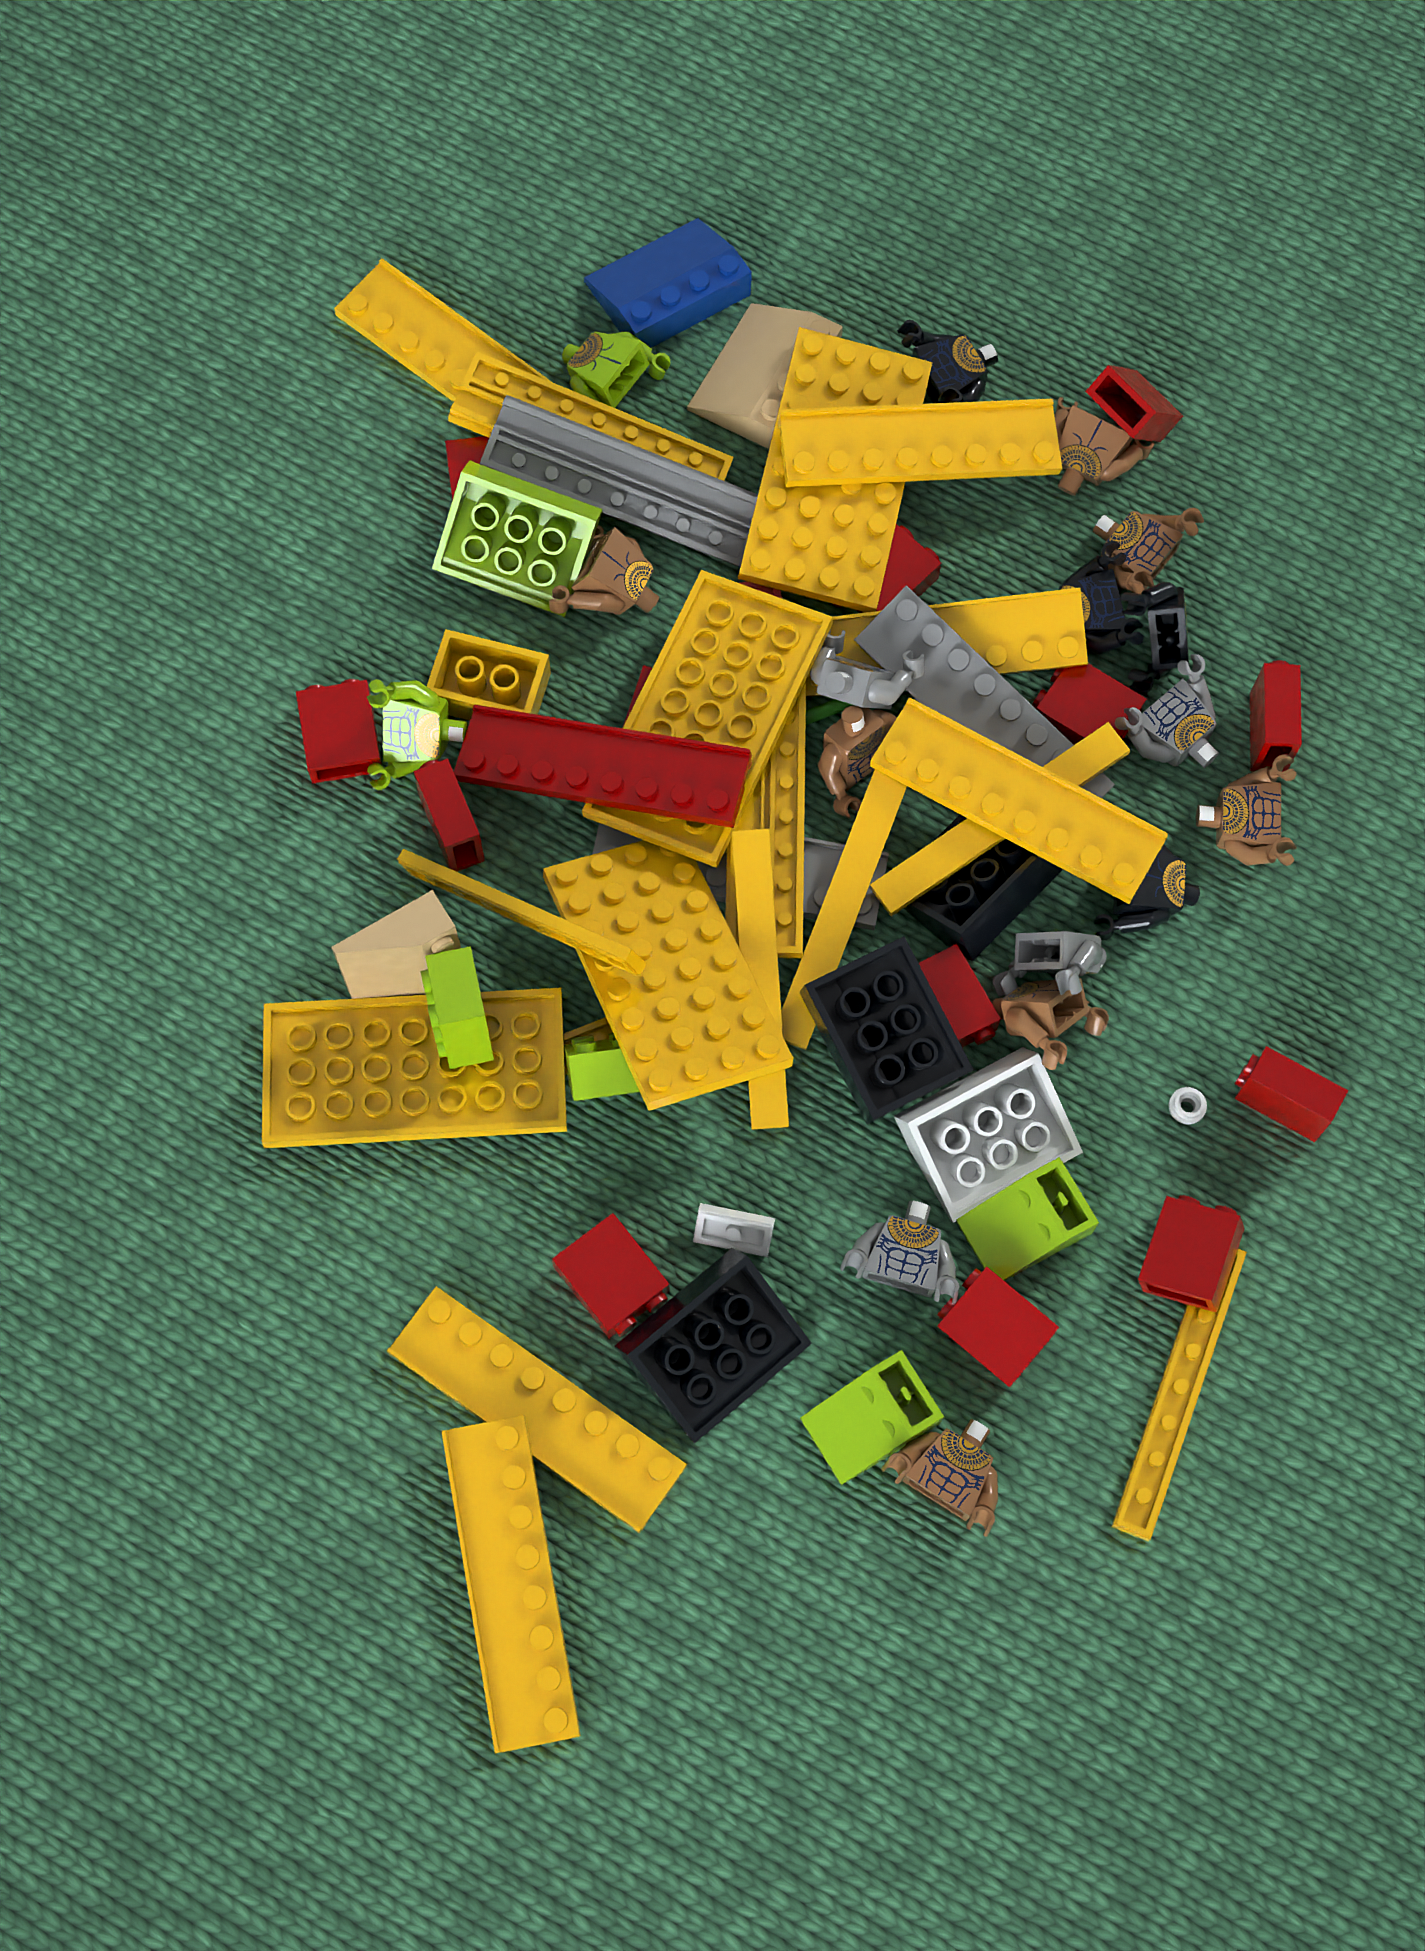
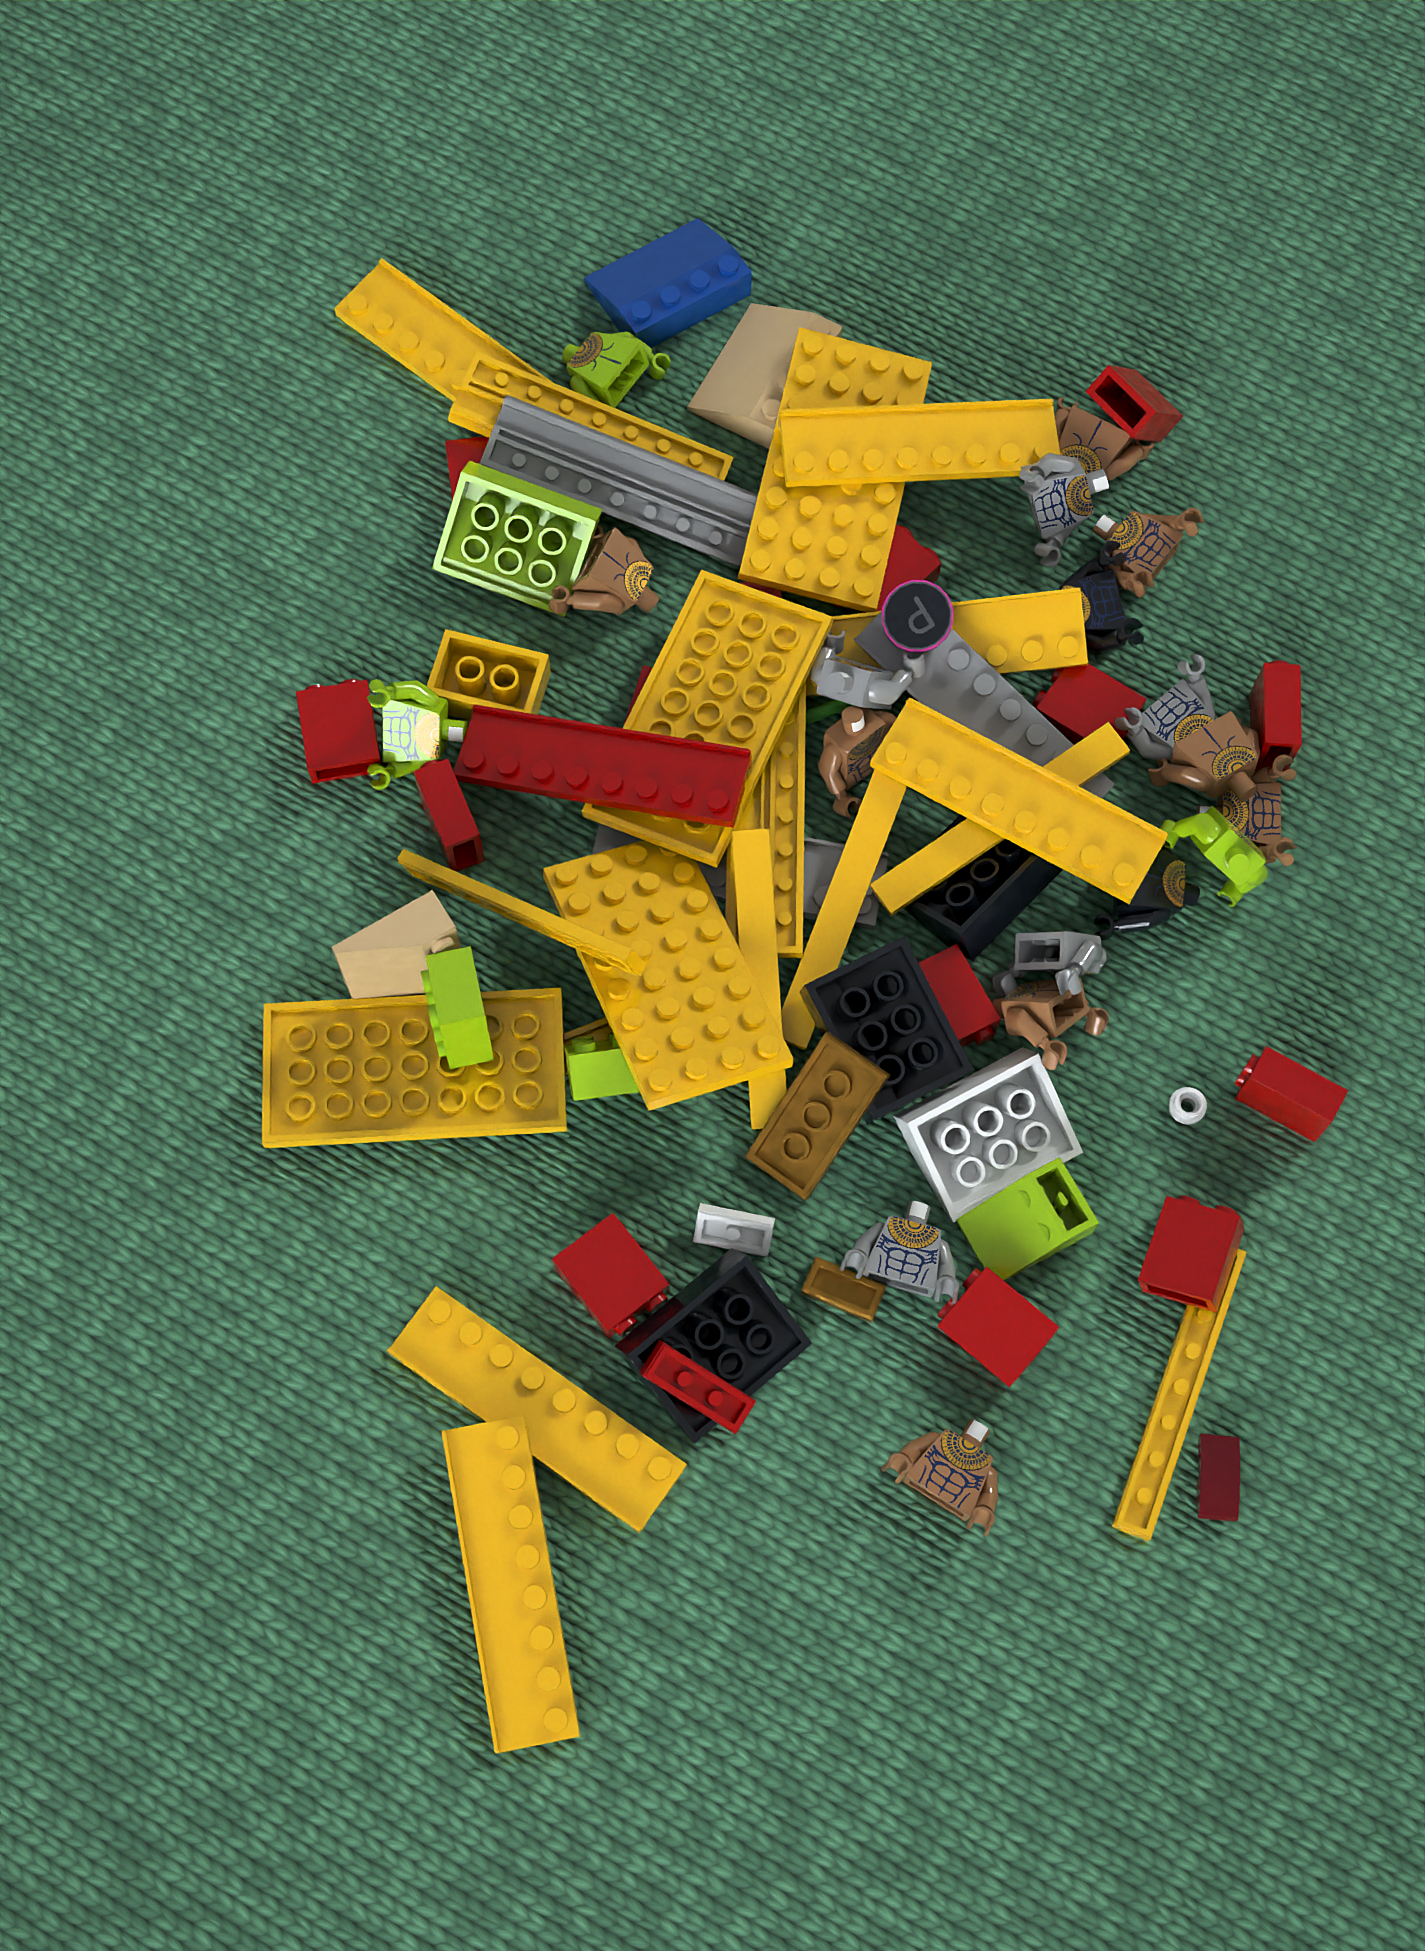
(697, 1387): none -> red tile
(817, 1115): none -> pearl gold tile
(843, 1290): none -> pearl gold tile
(872, 1417): lime slope -> none
(917, 616): none -> black tile
(956, 369): black torso -> none
(1059, 499): none -> light grey torso
(1166, 629): black torso -> none
(1213, 759): none -> medium nougat torso
(1218, 1477): none -> dark red slope
(1224, 848): none -> lime torso

